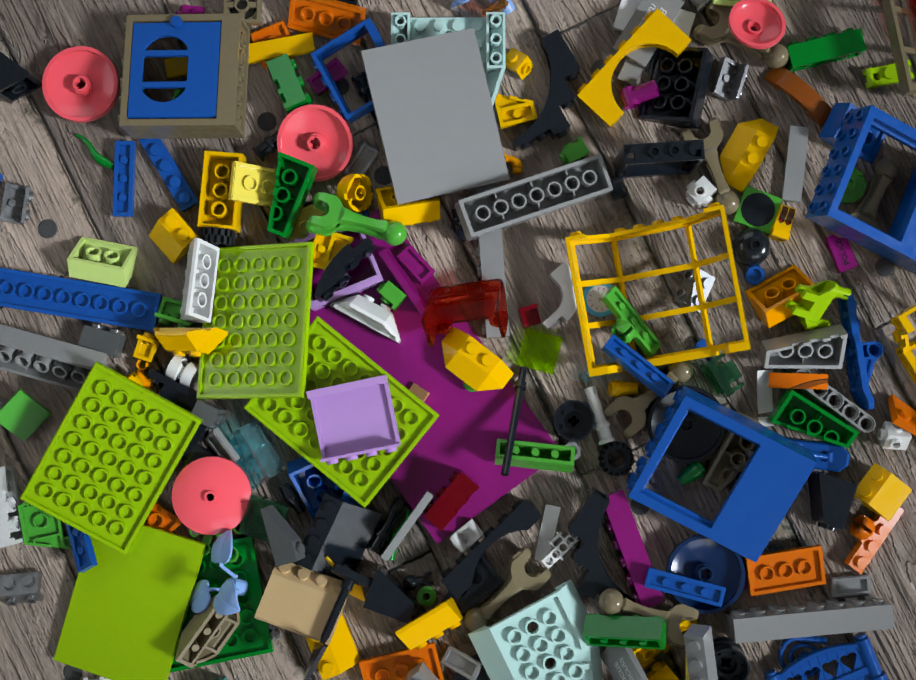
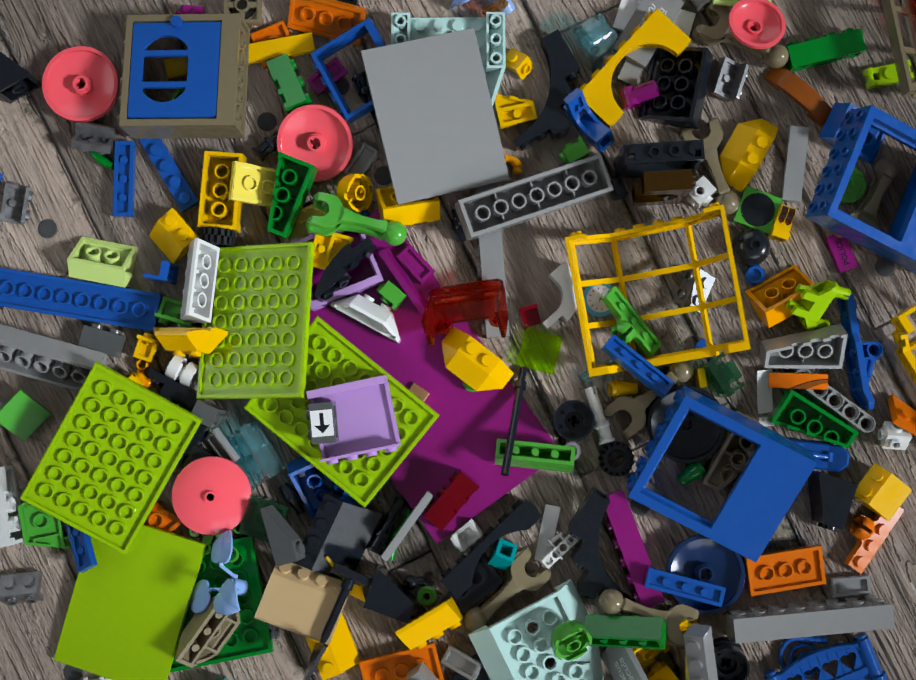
(93, 137): none -> flat silver bracket
(168, 273): none -> blue panel
(322, 422): none -> brick
(502, 554): none -> teal brick
(570, 640): none -> bright green cylinder
(586, 122): none -> blue arch
(595, 36): none -> clear light blue brick
(663, 187): none -> dark brown arch
(700, 377): none -> yellow tile

